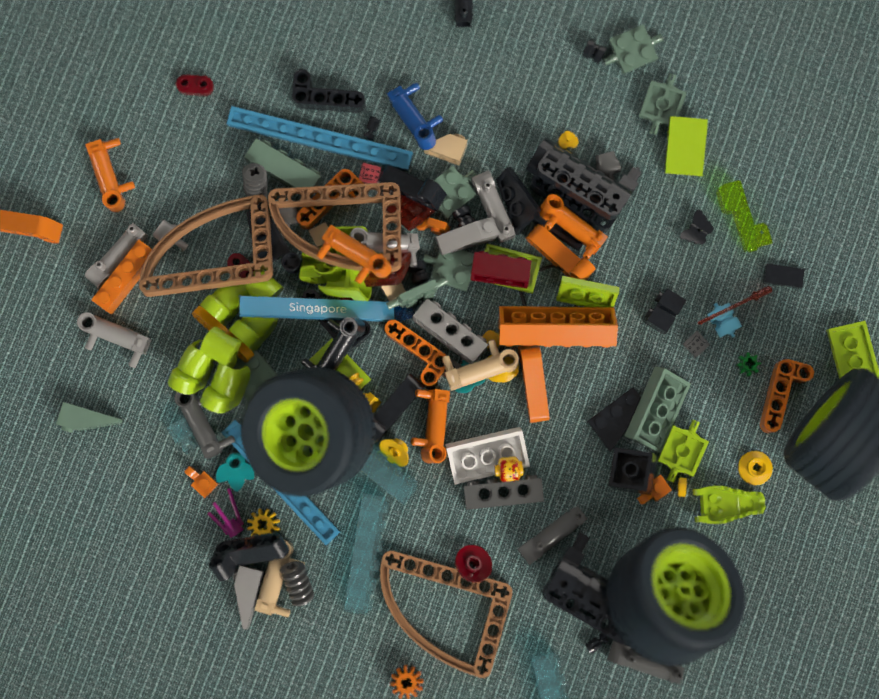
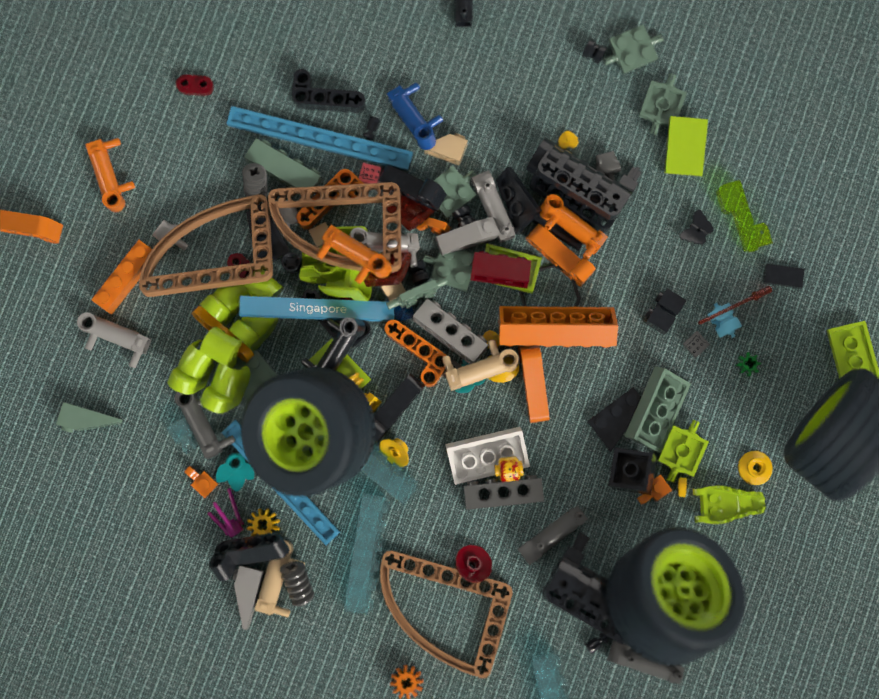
(102, 269): light grey piece -> none
(435, 425): orange piece -> none
(586, 293): lime tile -> none
(782, 397): orange beam -> none

